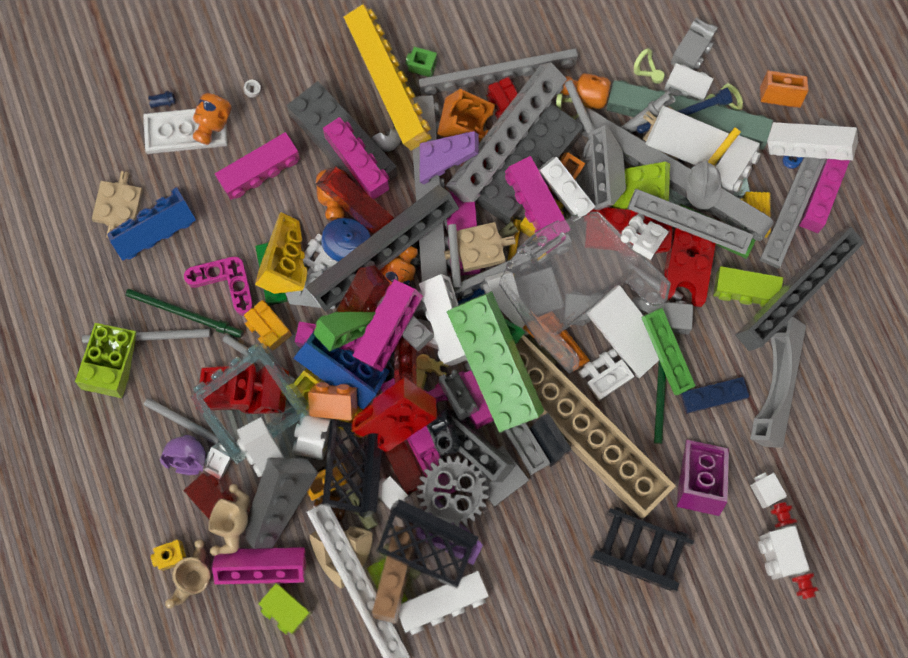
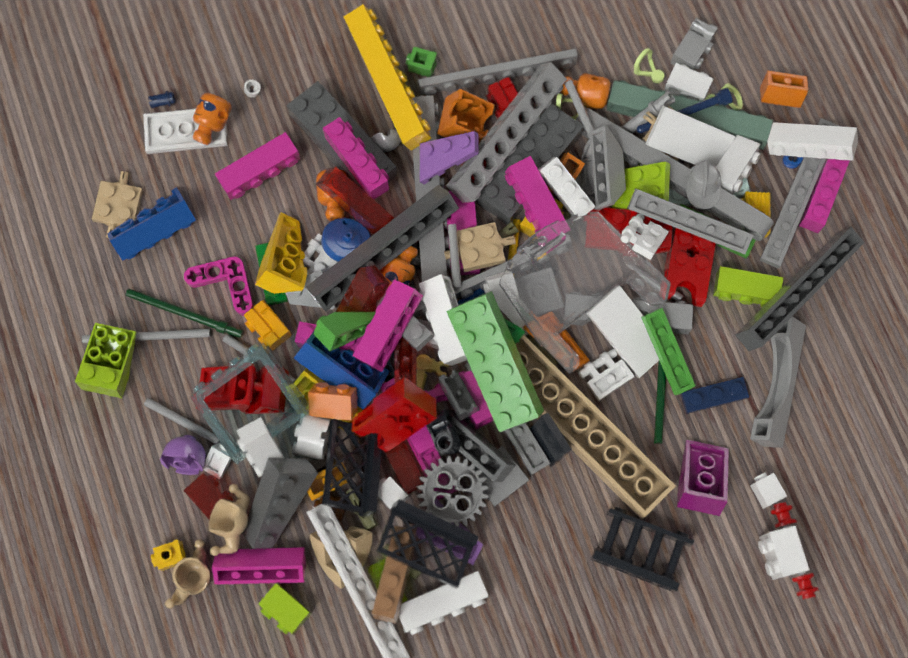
(724, 146): yellow bar -> none

